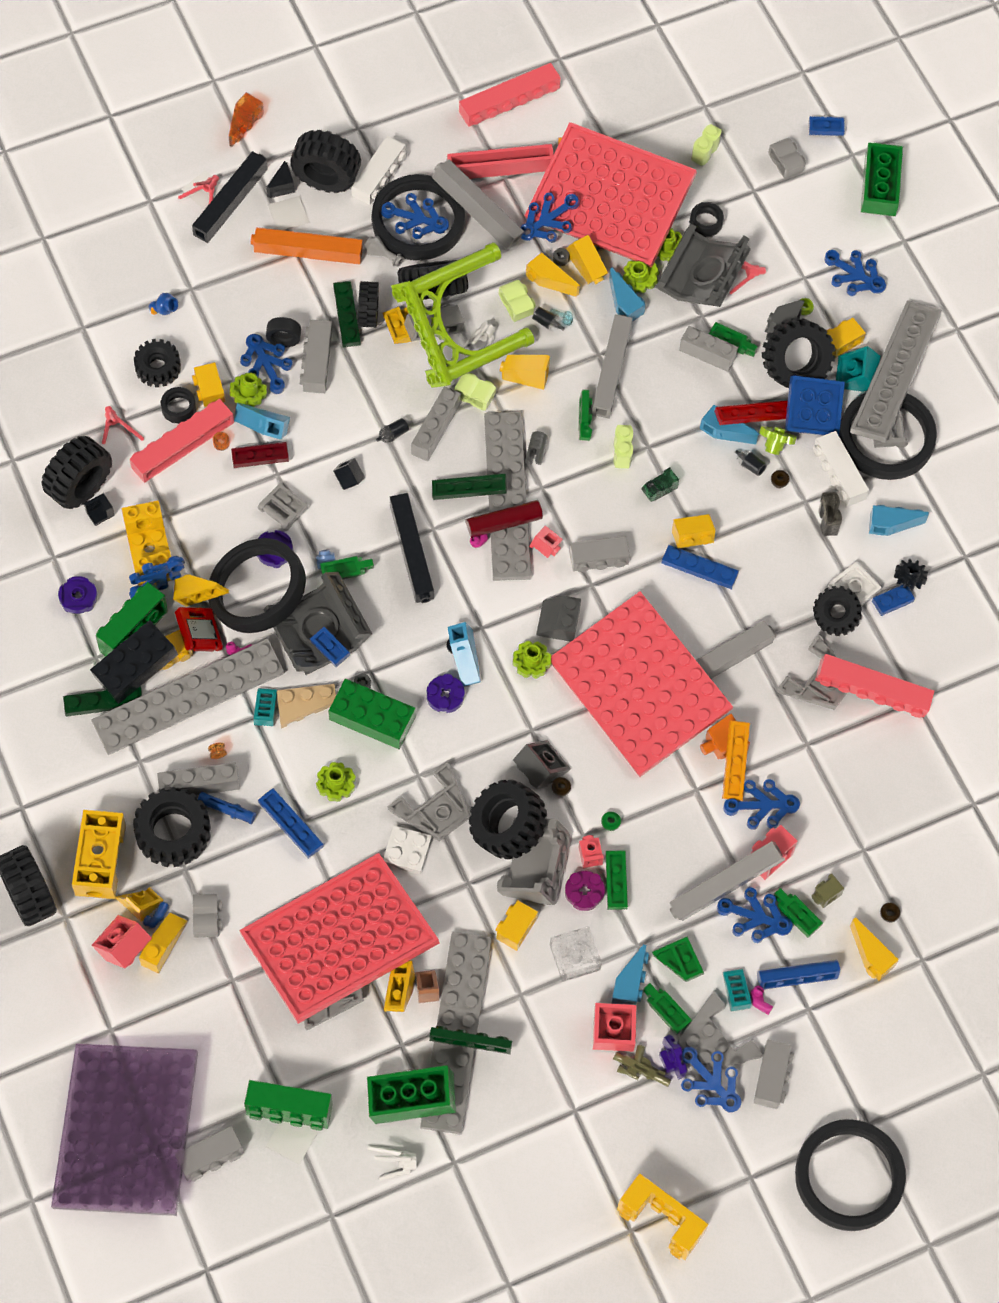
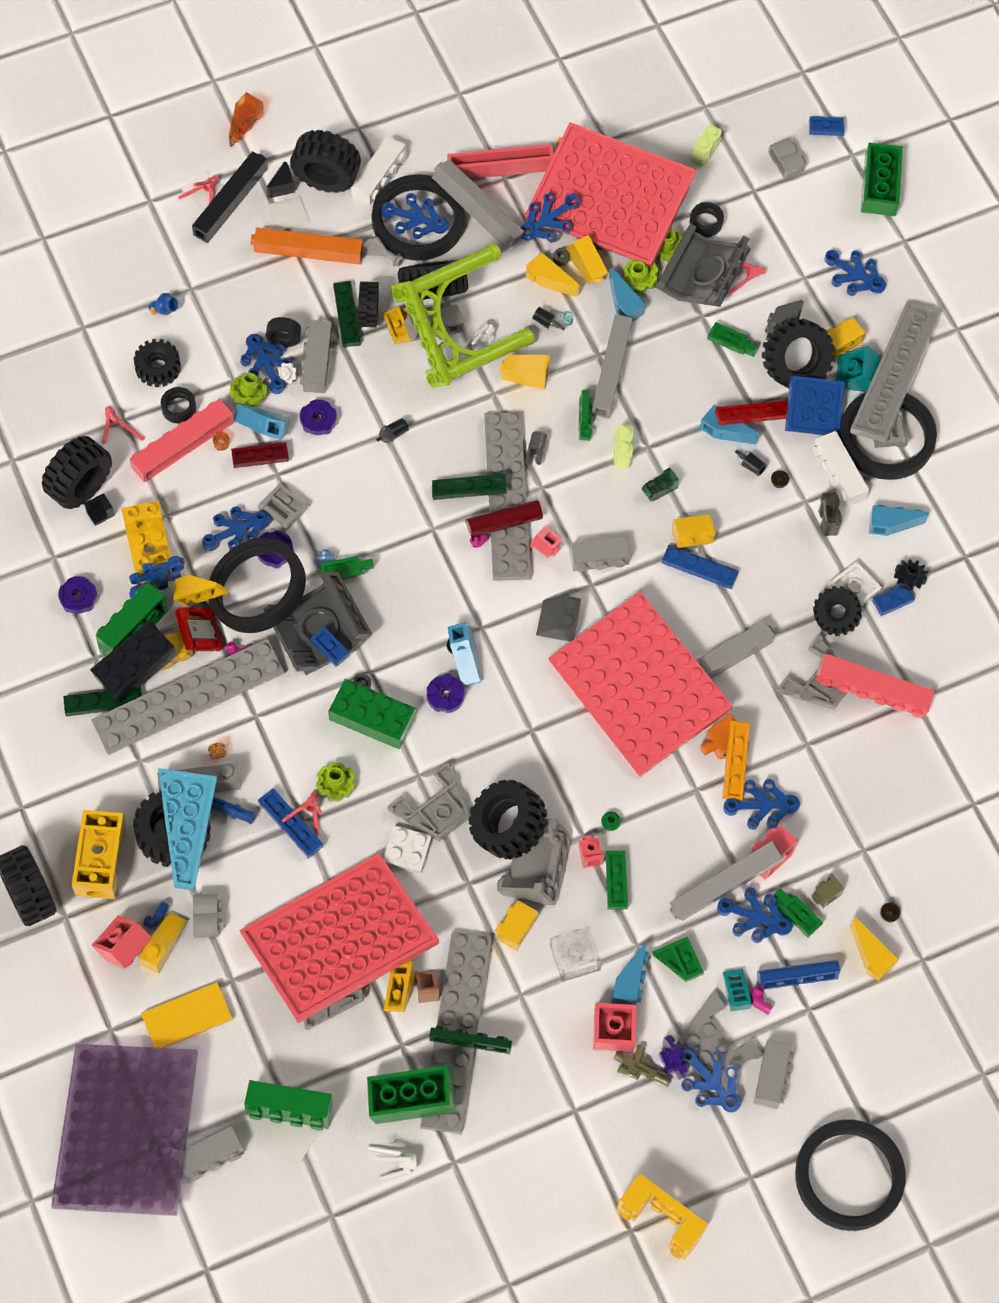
(140, 903): yellow slope -> none
(186, 1016): none -> yellow tile
(187, 814): none -> medium azure wing
(208, 383): yellow brick -> none
(258, 521): none -> blue plant
(265, 720): teal slope -> none
(287, 373): none -> white plant
(301, 702): tan wing -> none
(311, 806): none -> coral plant
(321, 426): none -> dark purple plate
(349, 474): black panel -> none
(411, 548): black brick -> none
(435, 423): light grey brick -> none
(475, 391): yellowish green brick -> none
(509, 94): coral brick -> none
(516, 300): yellowish green brick -> none
(531, 659): lime plant -> none
(541, 763): dark grey slope -> none
(561, 791): dark brown plate -> none
(576, 897): magenta plate -> none
(667, 1009): green hinge -> none
(708, 348): light grey brick -> none
(776, 439): lime plant -> none
(809, 306): lime plate -> none

